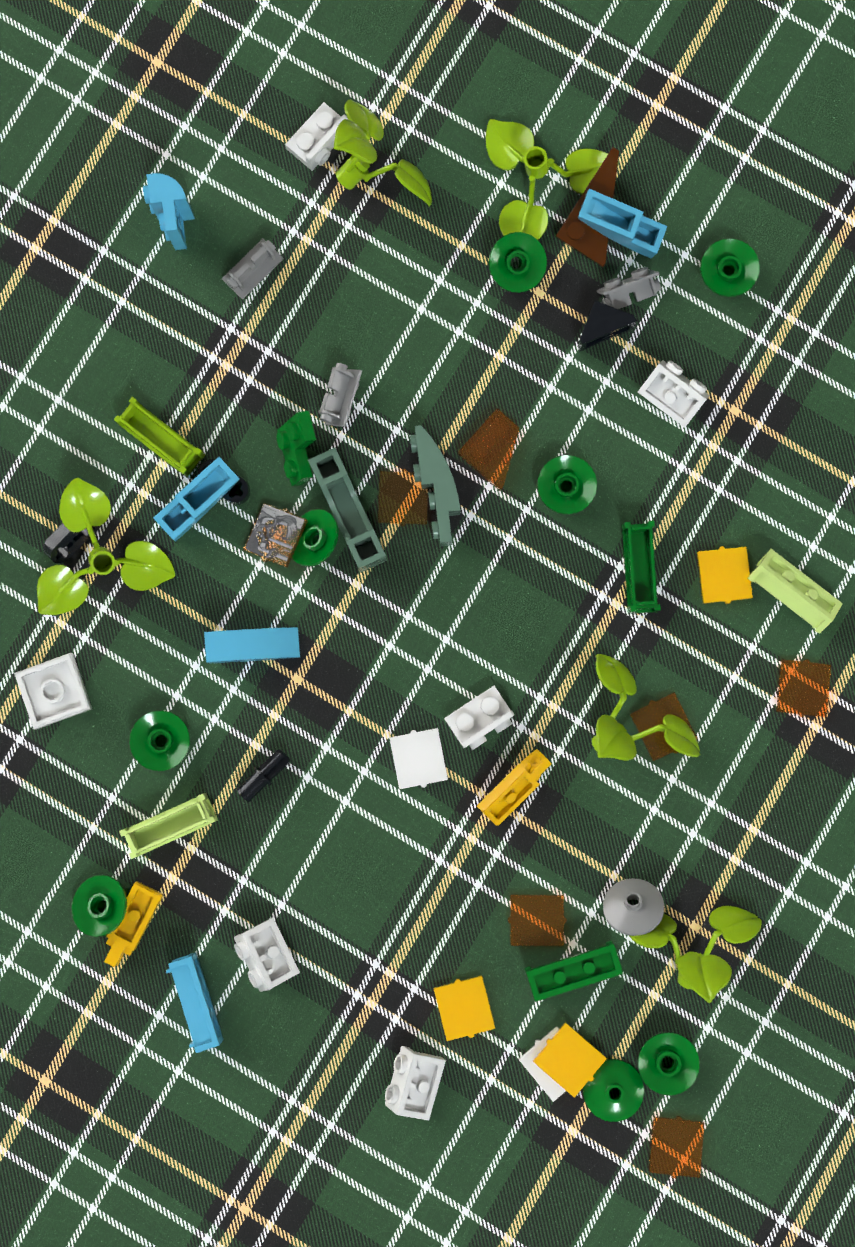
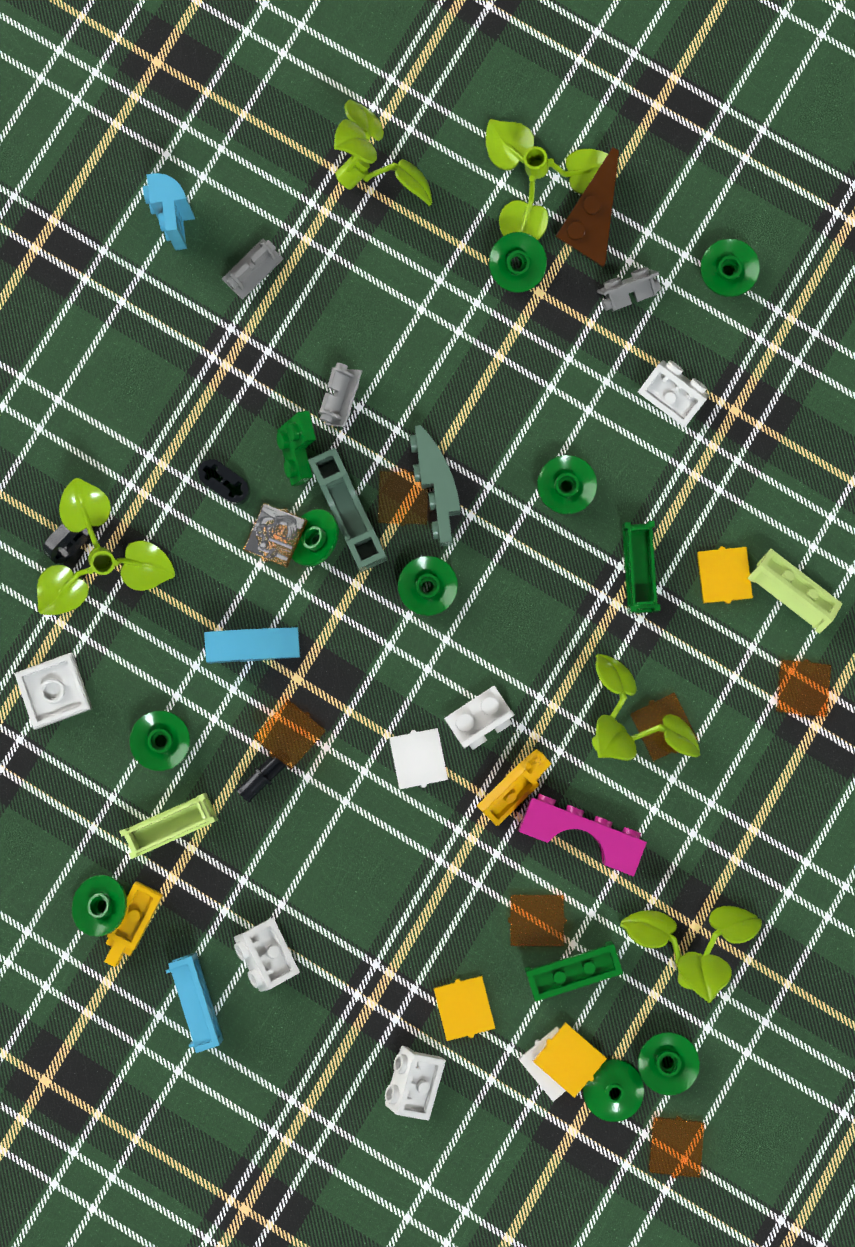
(159, 438): lime container -> none
(196, 499): medium azure slope -> none
(289, 734): none -> clear orange piece
(315, 137): white bracket -> none
(427, 570): none -> green dish
(492, 448): clear orange wing -> none
(604, 324): black slope -> none
(618, 849): none -> dark pink arch
(622, 223): medium azure slope -> none
(637, 918): light grey dish -> none

